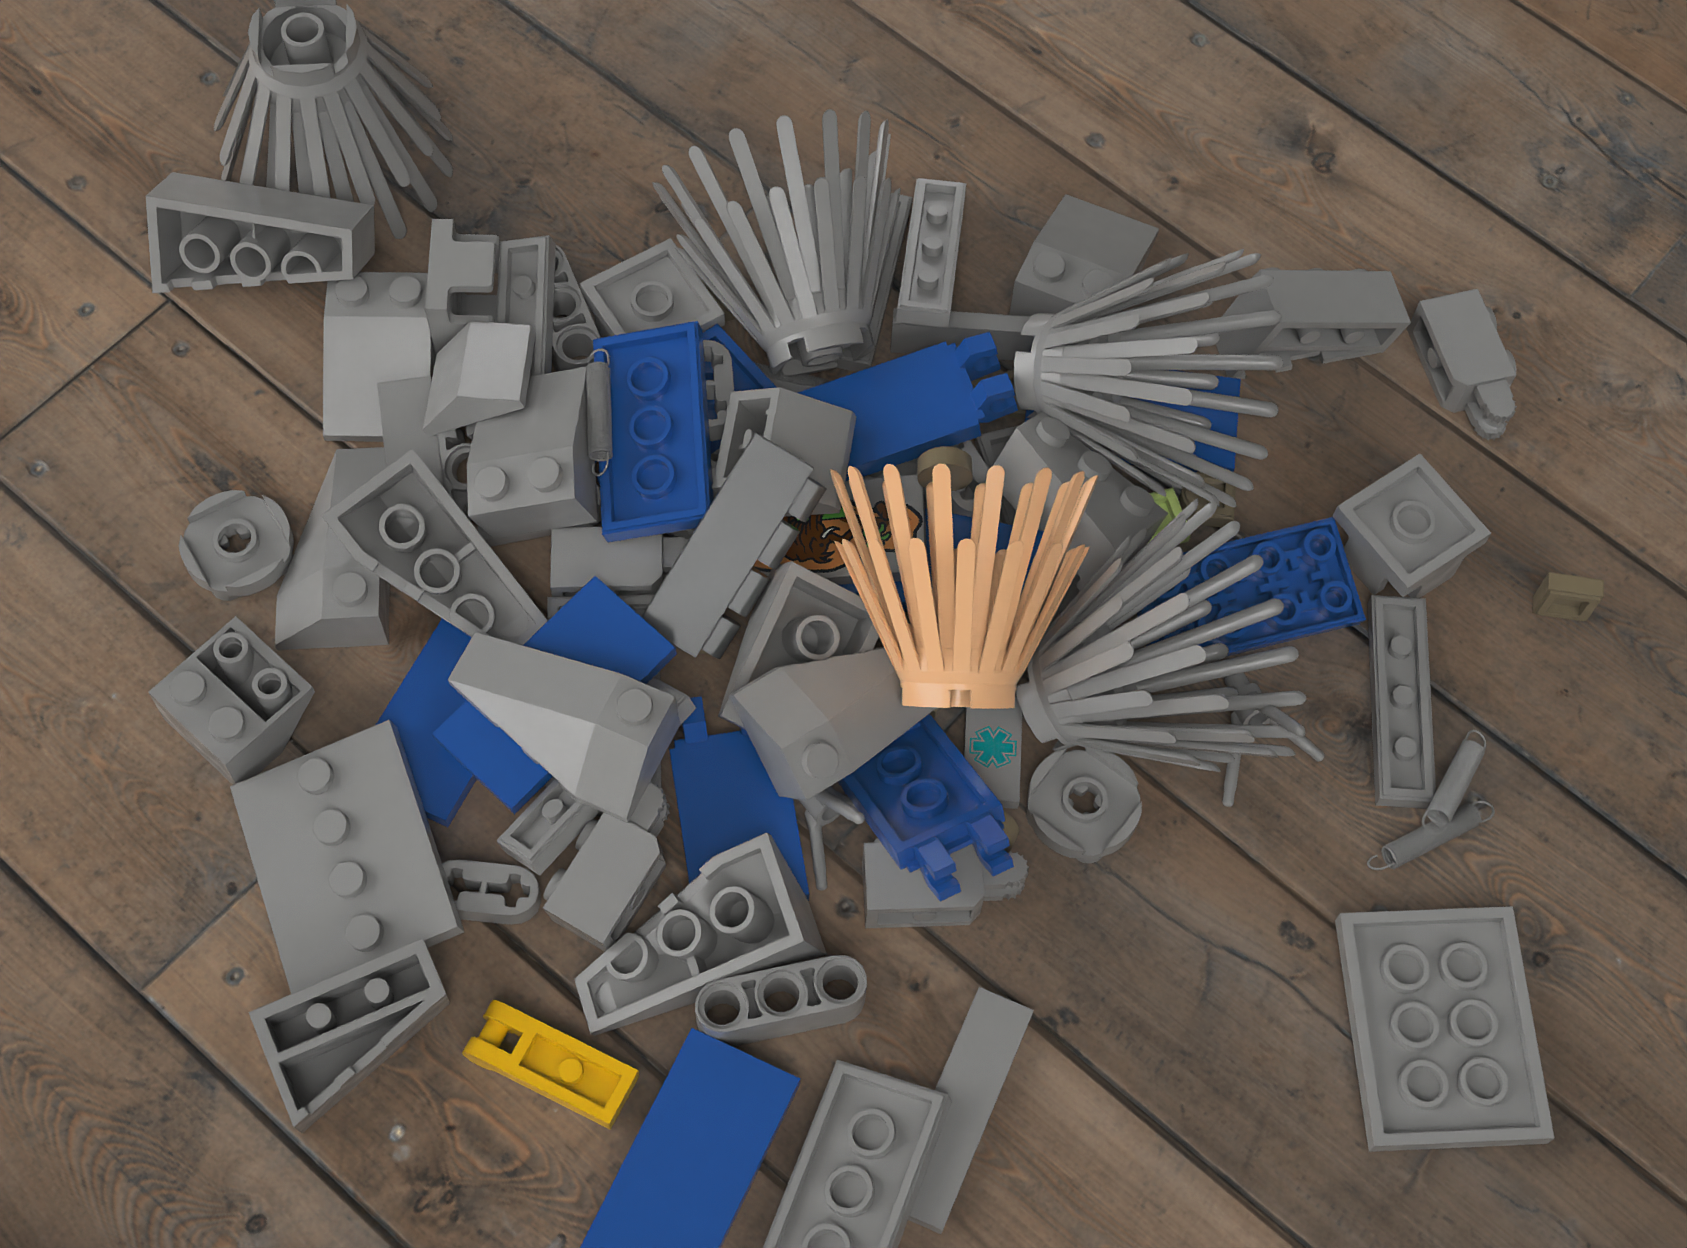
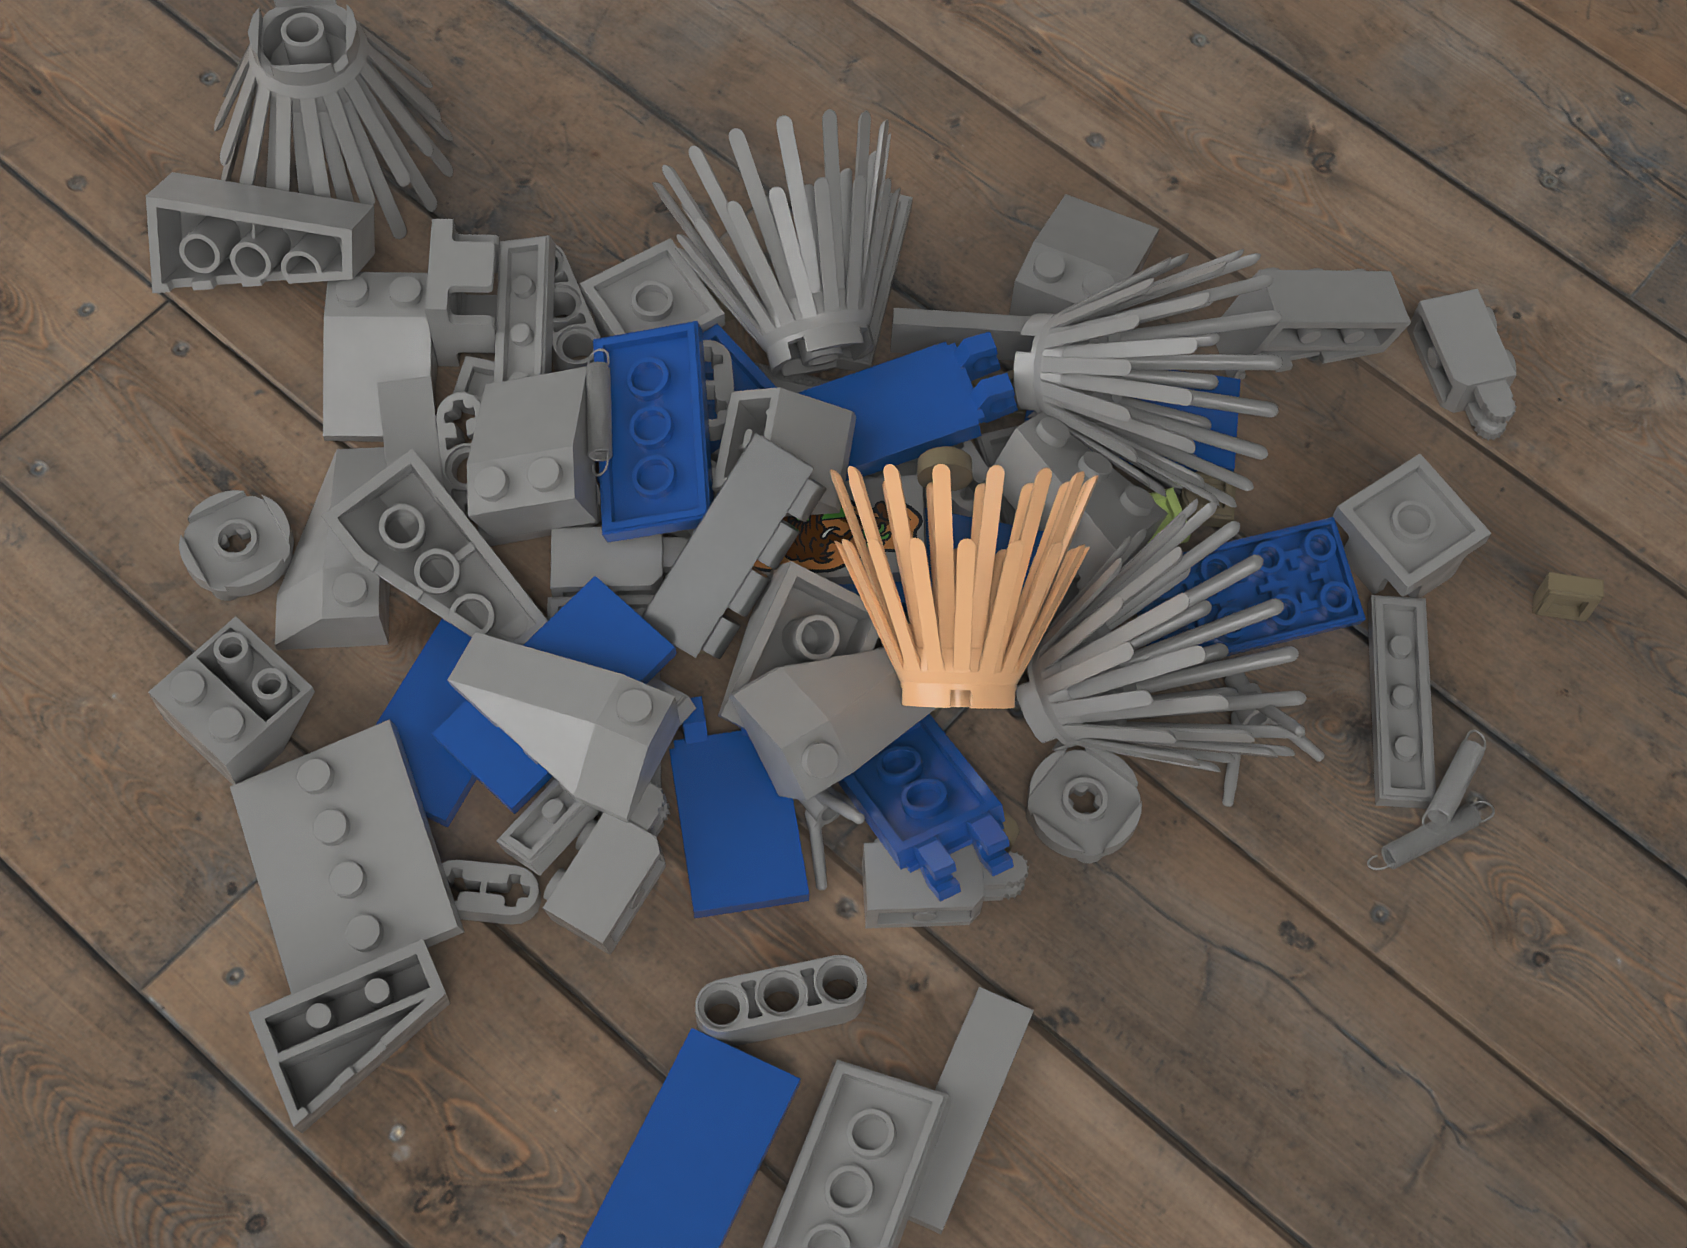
(479, 375): light grey slope -> none
(553, 1064): yellow plate -> none
(726, 923): light grey wedge -> none
(931, 253): light grey tile -> none
(994, 750): light grey tile -> none
(1442, 1029): light grey plate -> none

